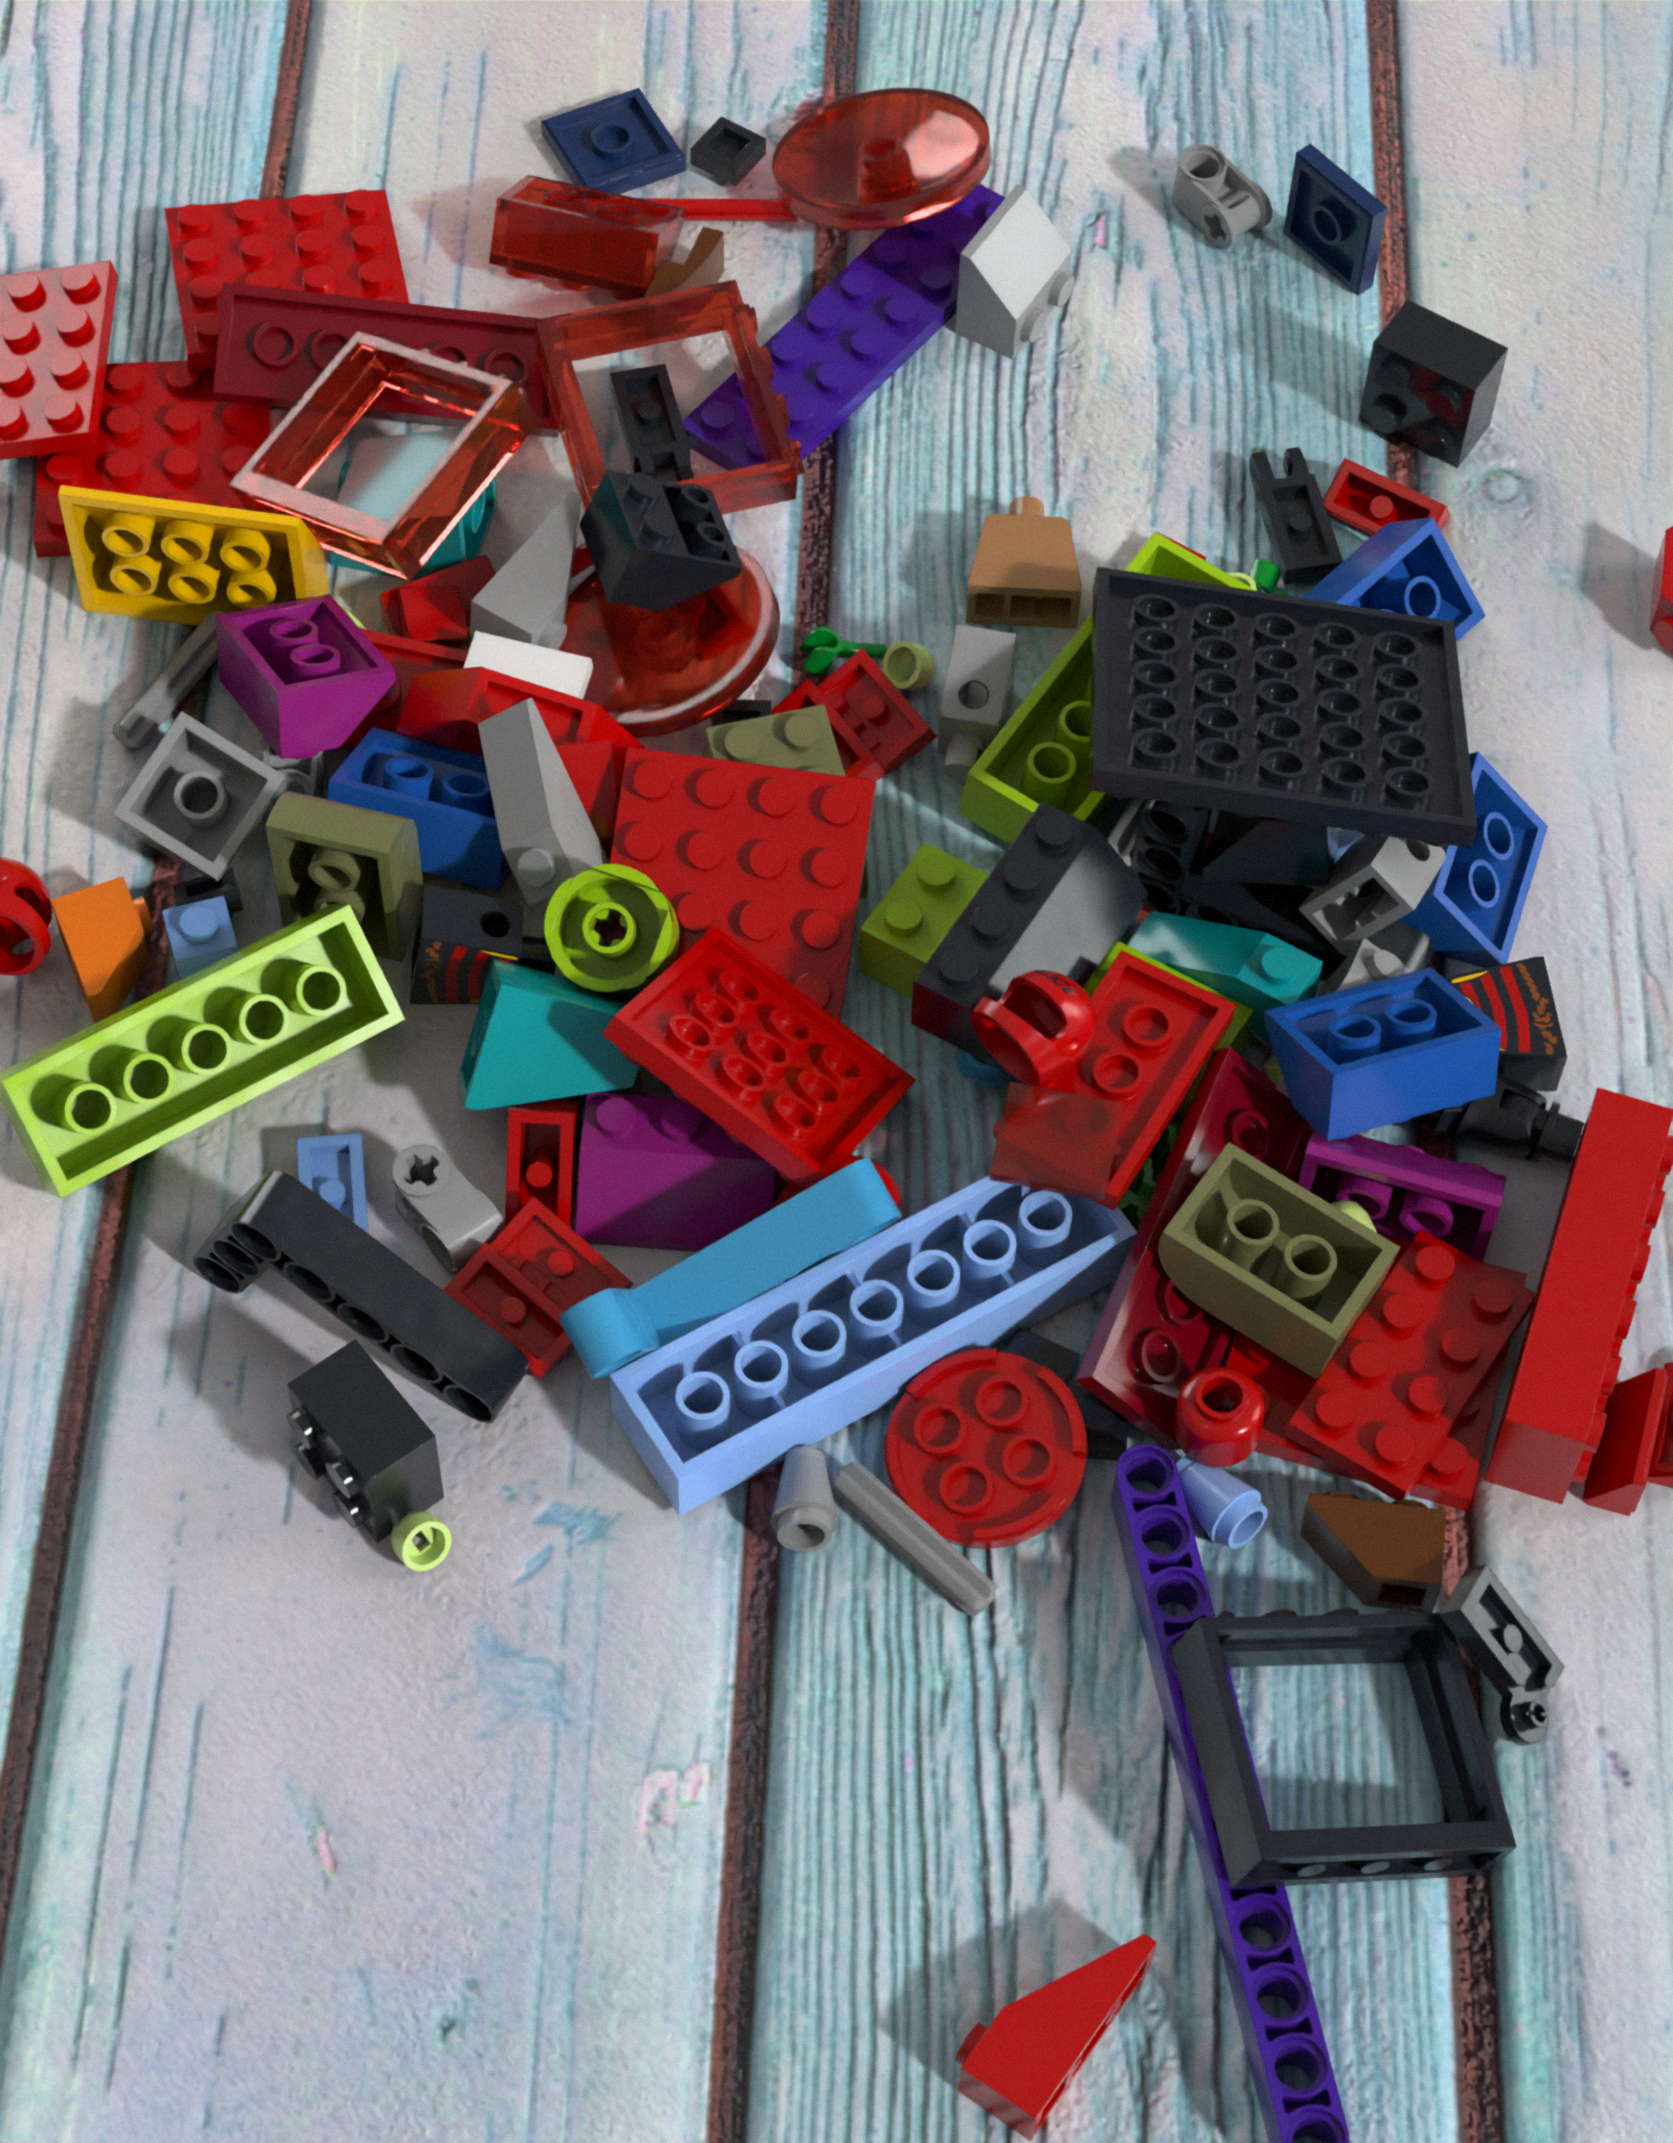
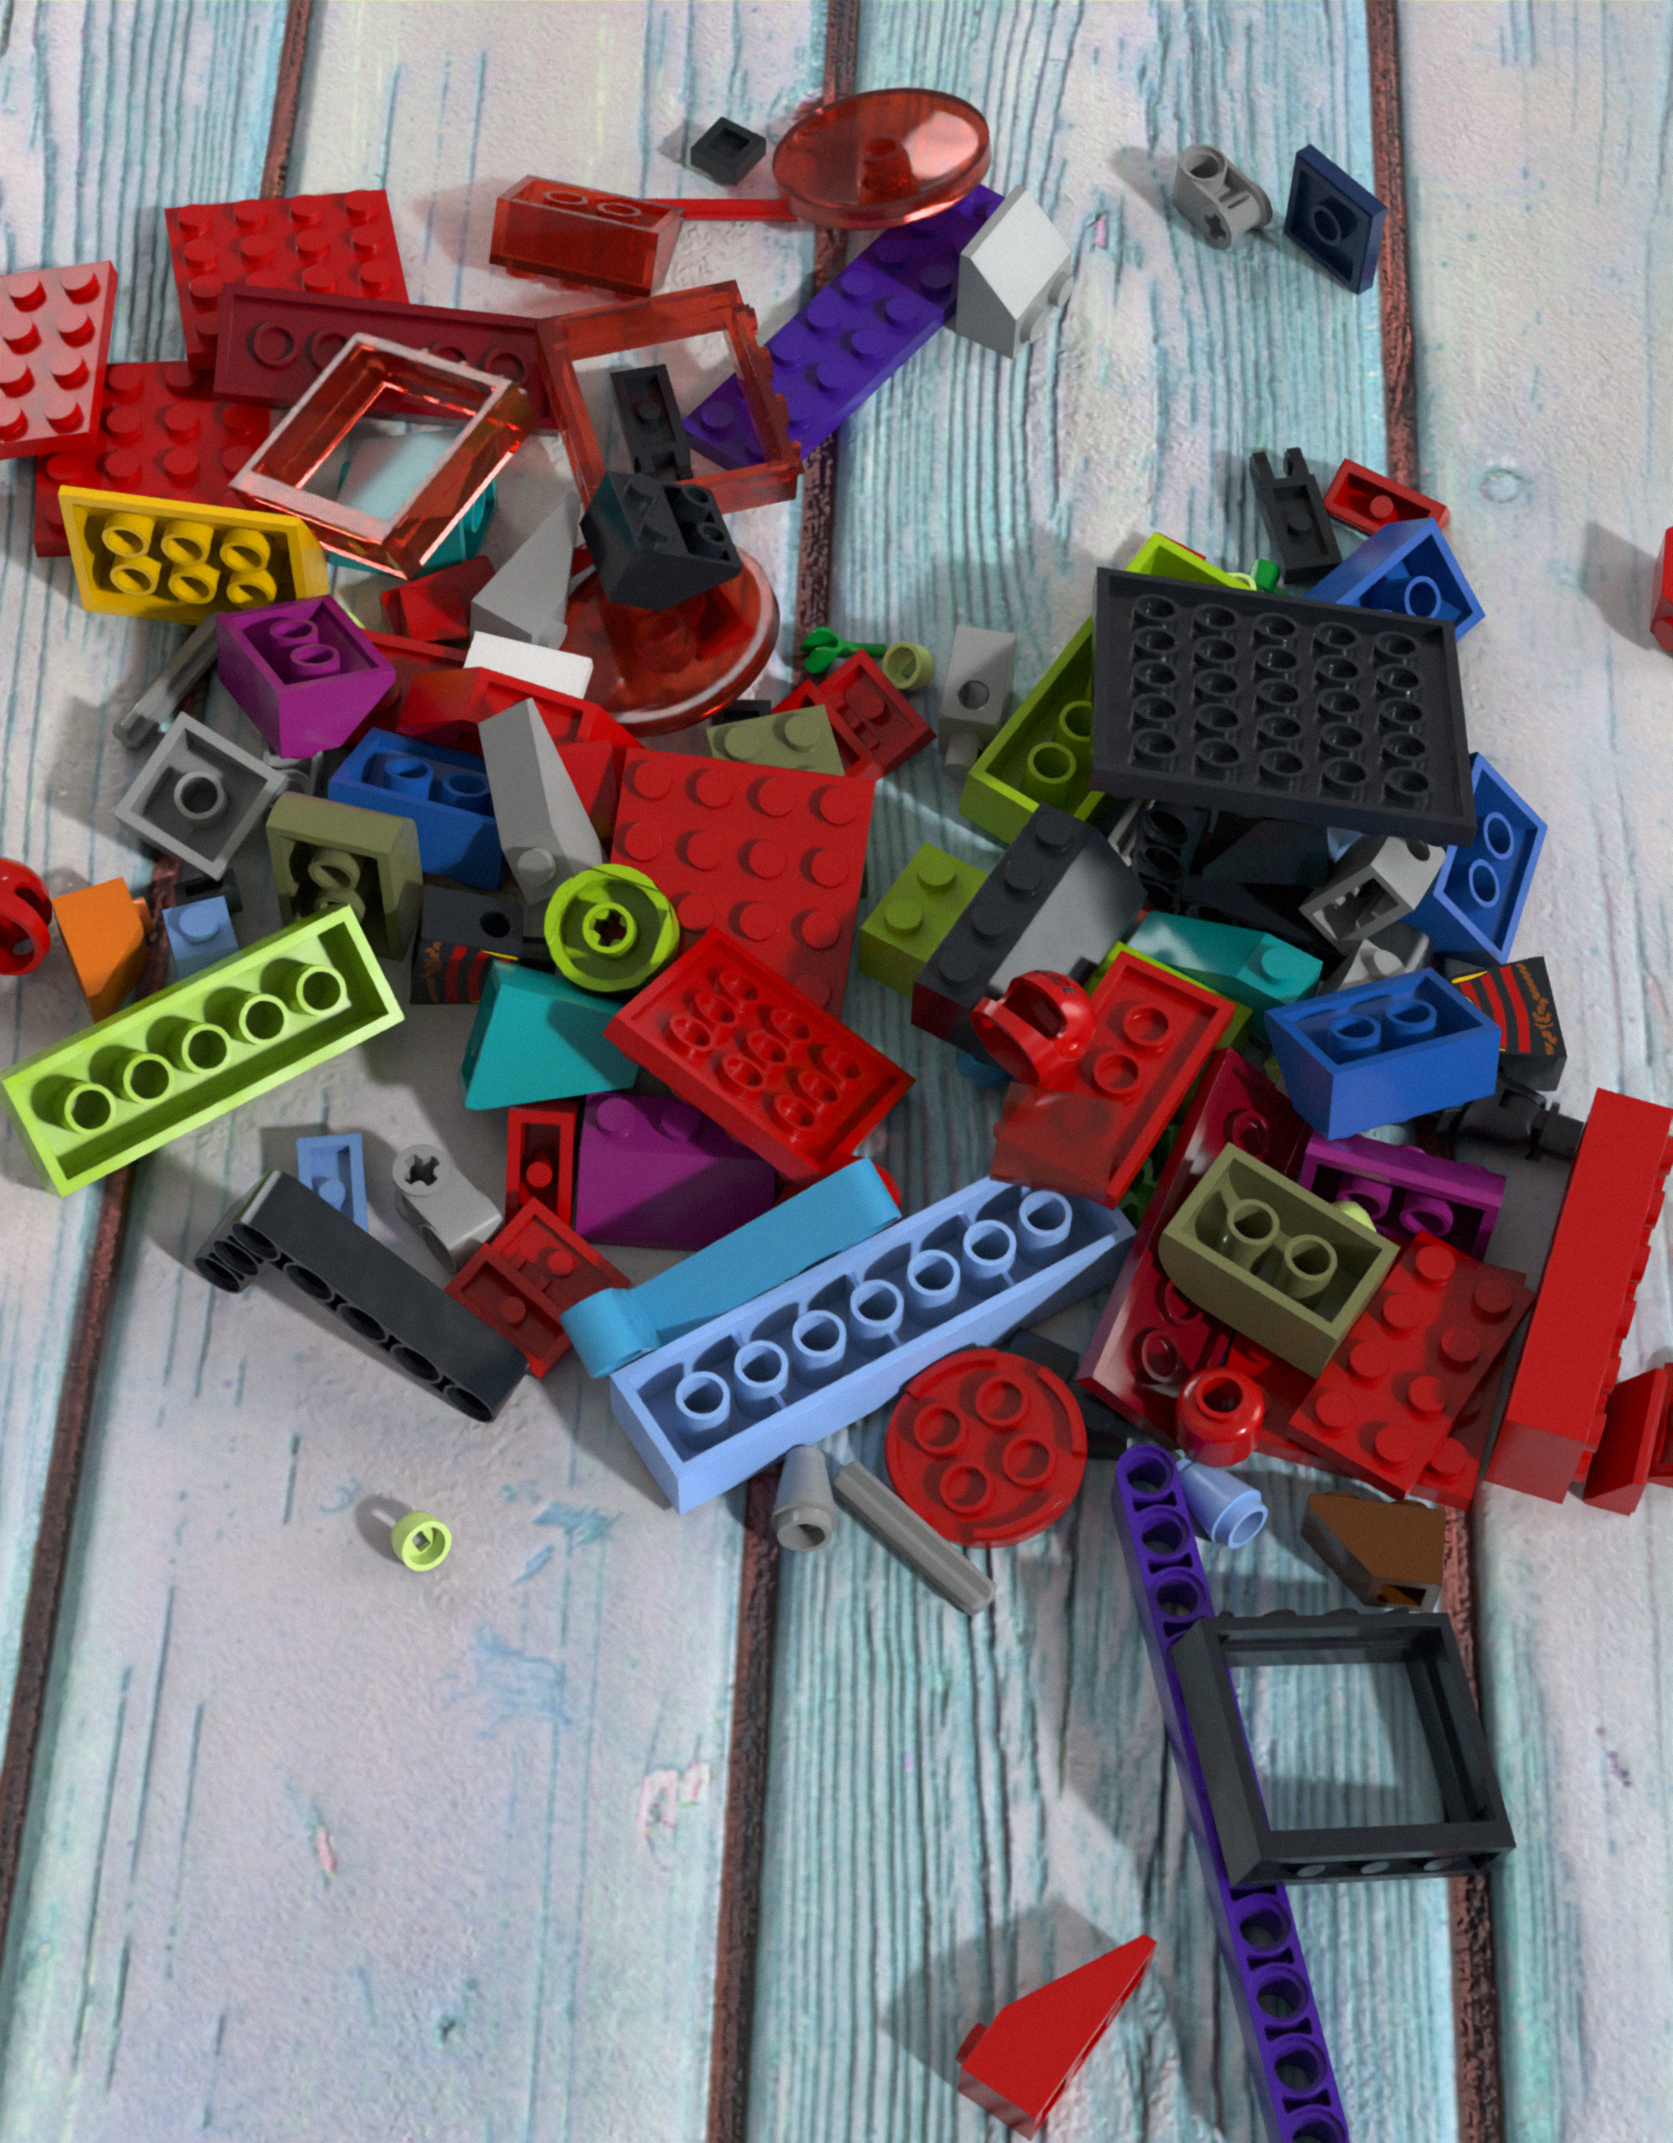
(364, 1441): black brick -> none
(614, 144): dark blue tile -> none
(701, 268): reddish brown slope -> none
(1025, 570): medium nougat torso -> none
(1432, 383): black brick -> none
(1505, 1650): black hinge -> none

